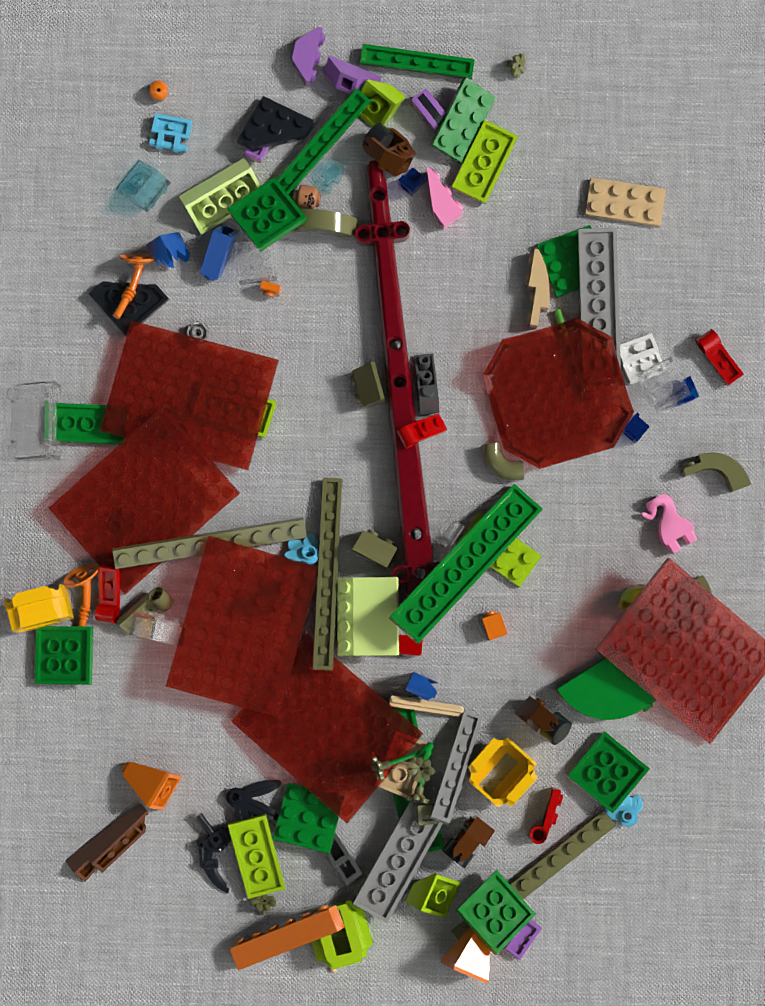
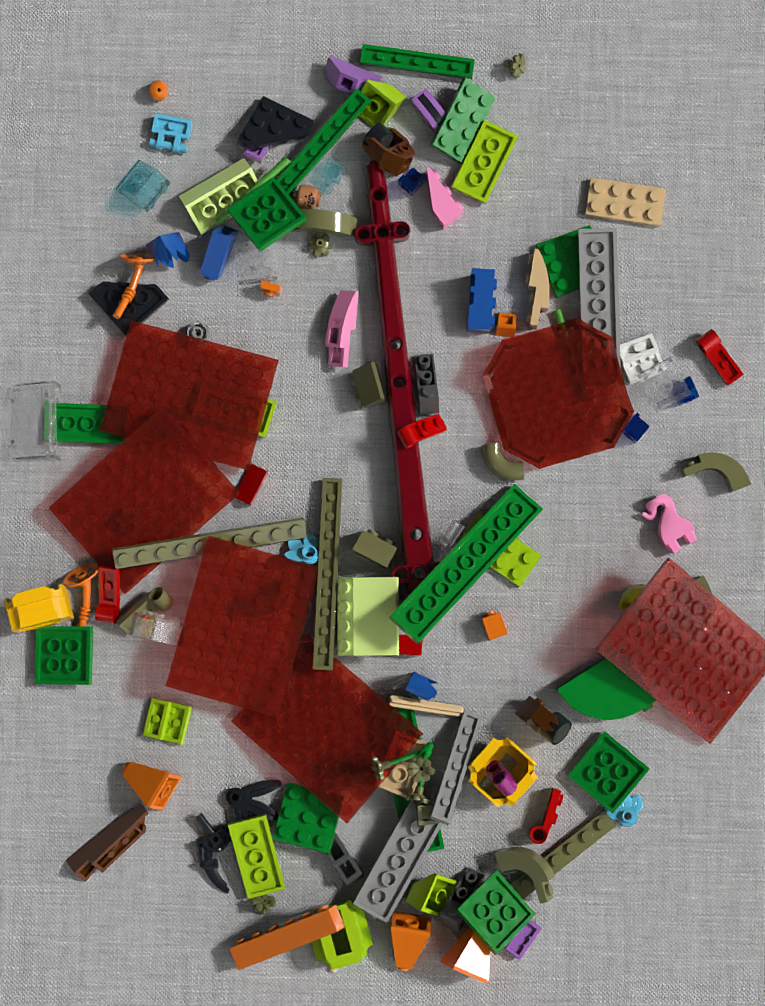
(167, 721): none -> lime slope
(251, 484): none -> red slope
(272, 173): none -> bright green piece
(307, 54): medium lavender slope -> none
(320, 245): none -> olive plant
(339, 328): none -> bright pink slope
(409, 937): none -> orange slope
(466, 842): reddish brown piece -> none
(467, 885): none -> dark grey slope
(481, 300): none -> blue wedge
(501, 778): none -> magenta beam
(506, 324): none -> orange slope
(530, 863): none -> olive arch

